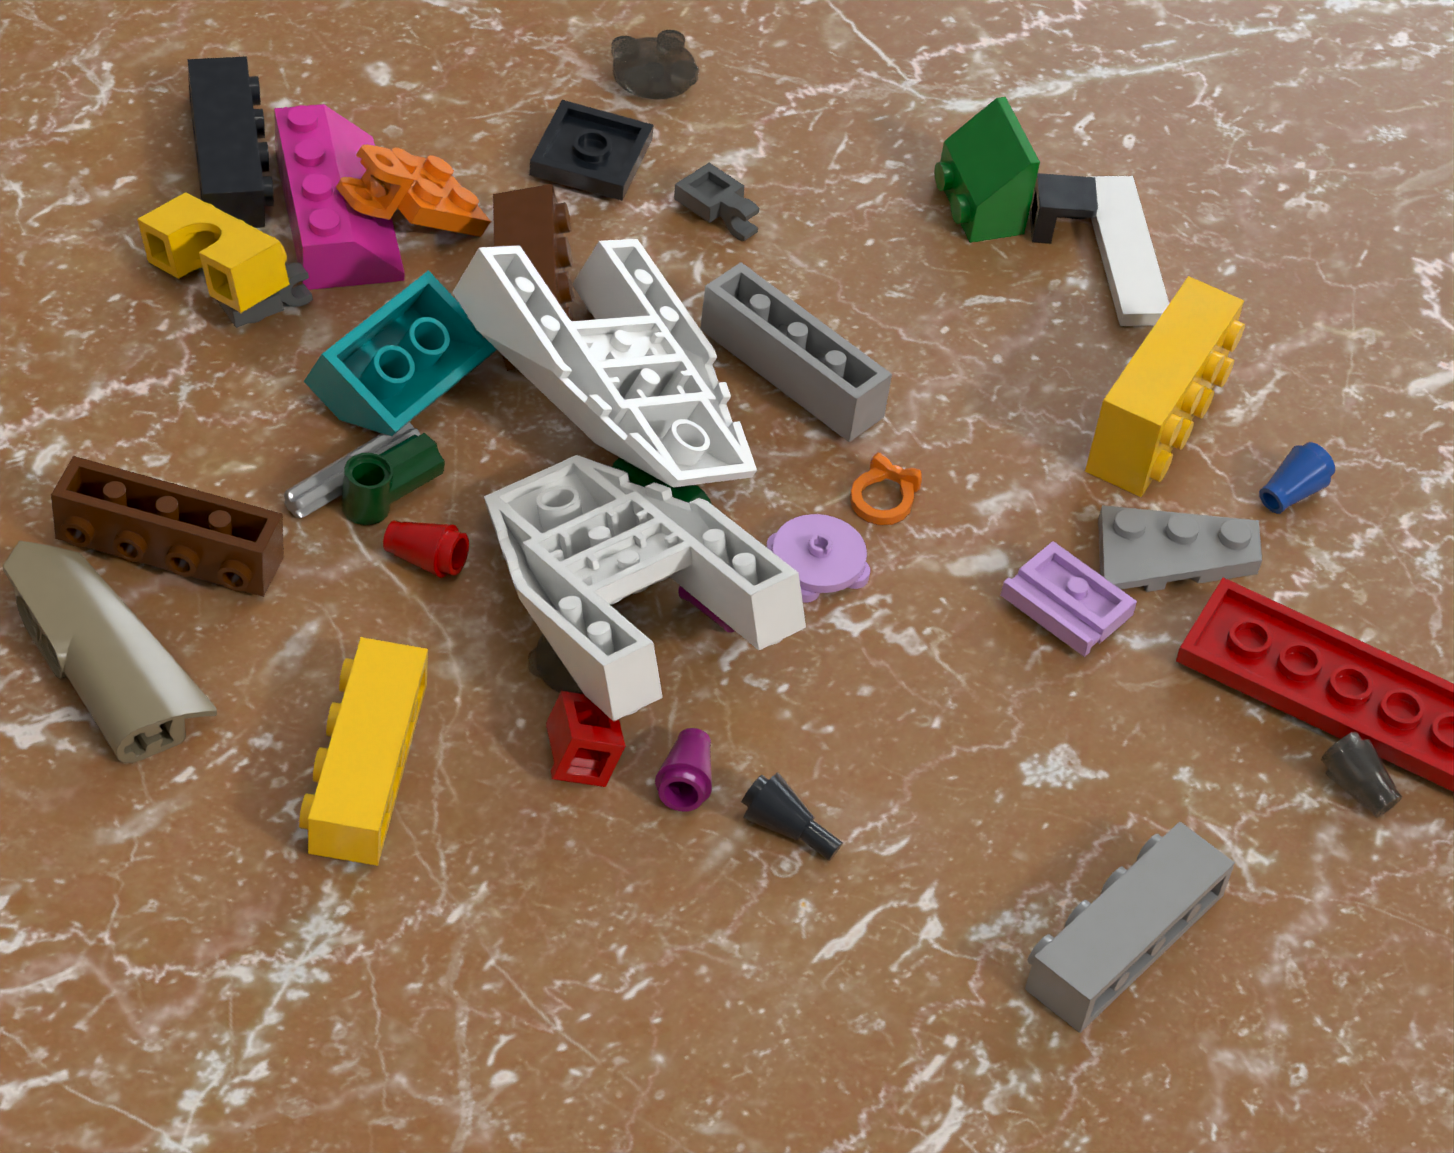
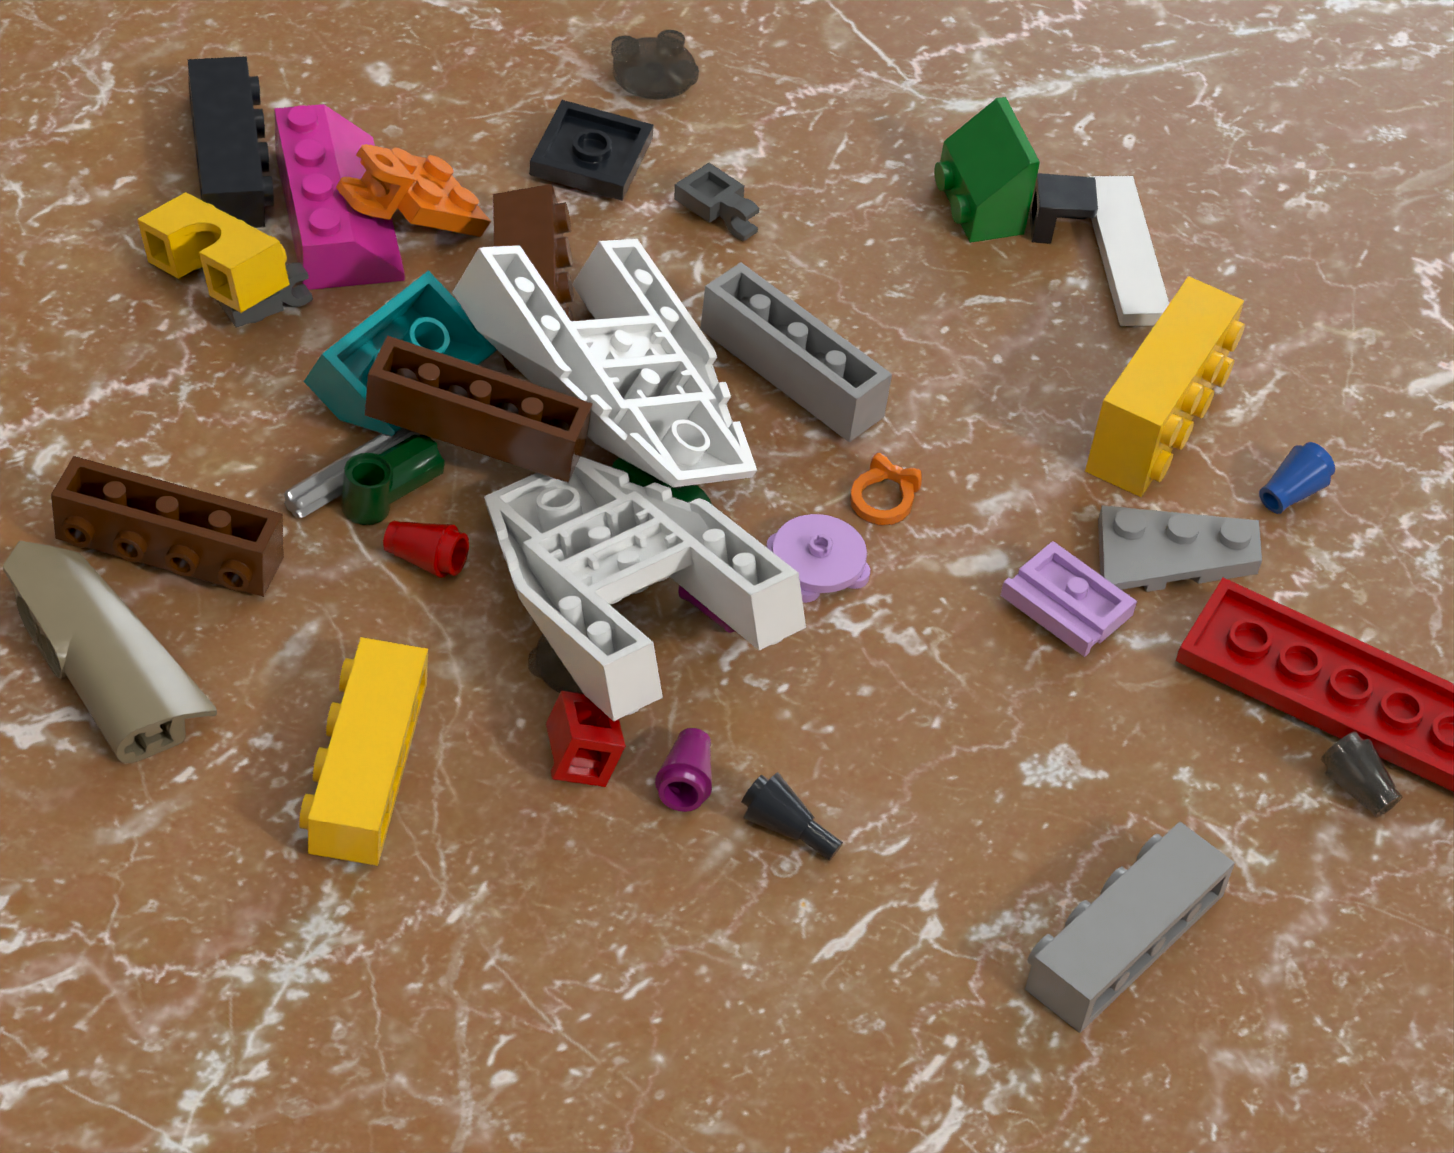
(477, 408): none -> reddish brown brick

